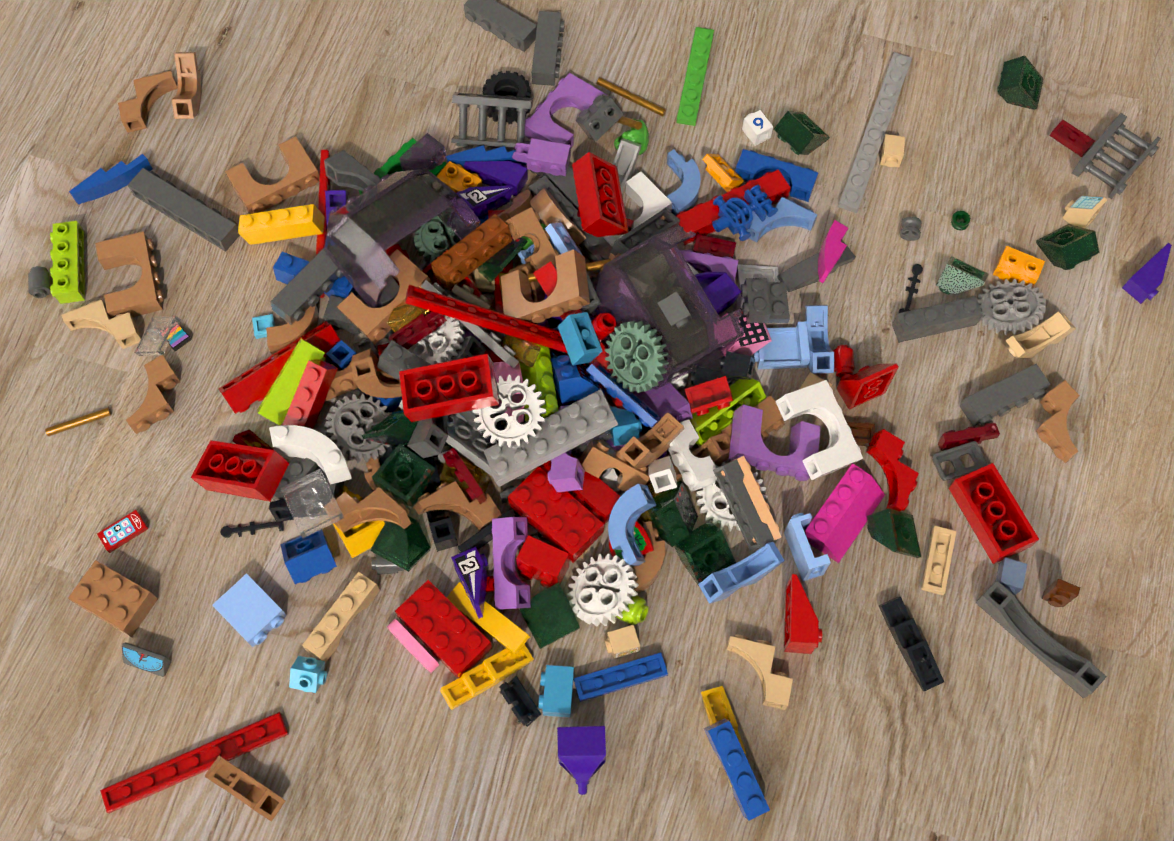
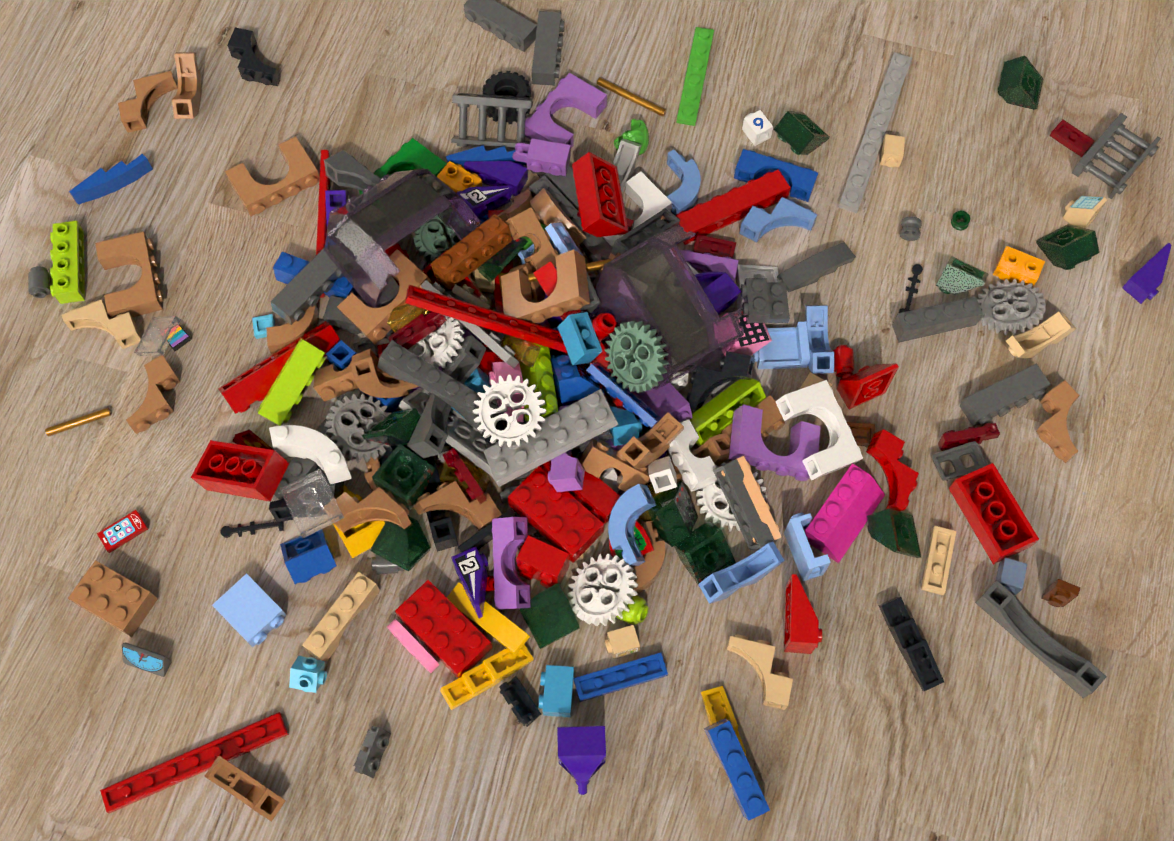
(184, 209): dark grey brick -> none
(242, 47): none -> black arch
(281, 224): yellow brick -> none
(310, 394): brick -> none
(369, 762): none -> dark grey hinge
(423, 154): clear purple slope -> none
(448, 388): red brick -> none
(599, 117): dark grey brick -> none
(630, 122): pearl gold bar -> none
(675, 311): dark grey brick -> none
(709, 395): red bracket -> none
(722, 172): light orange bracket -> none
(737, 209): blue piece -> none
(831, 250): dark pink slope -> none

